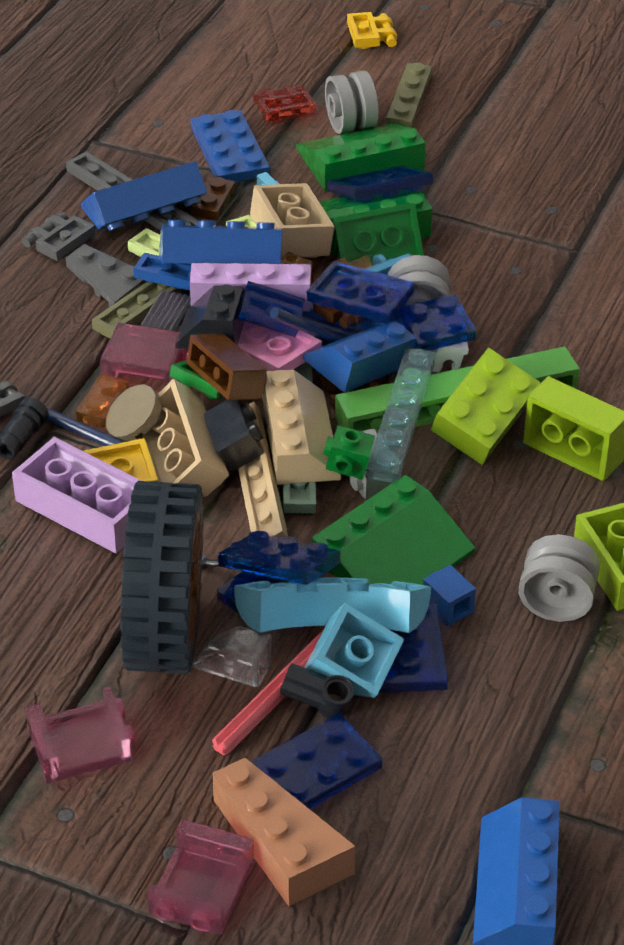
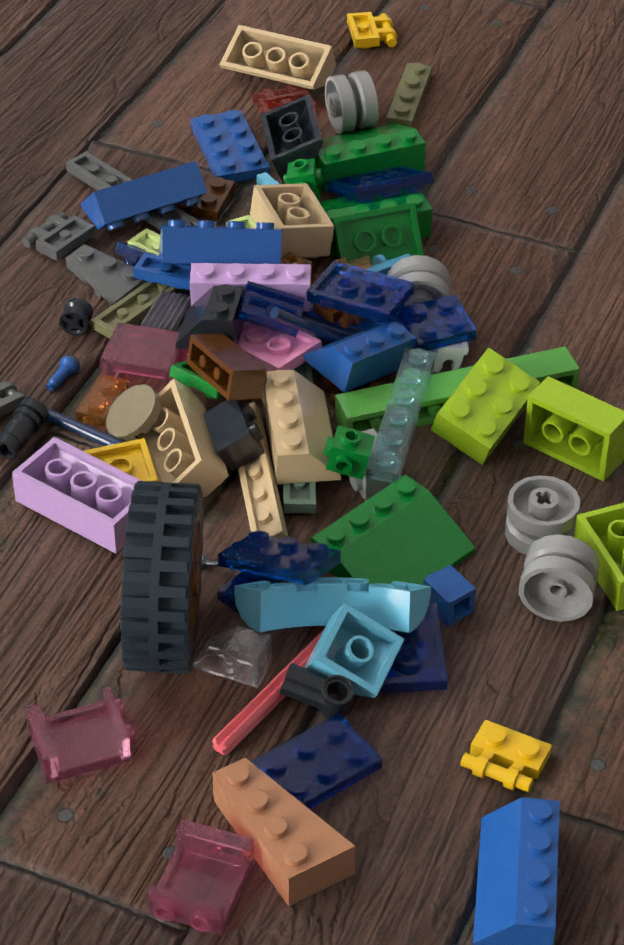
(68, 366): none -> blue piece
(76, 316): none -> black wheel
(130, 252): none -> clear blue plate
(279, 57): none -> tan slope
(292, 133): none -> black slope
(305, 172): none -> green brick
(509, 749): none -> yellow plate
(539, 509): none -> light grey wheel

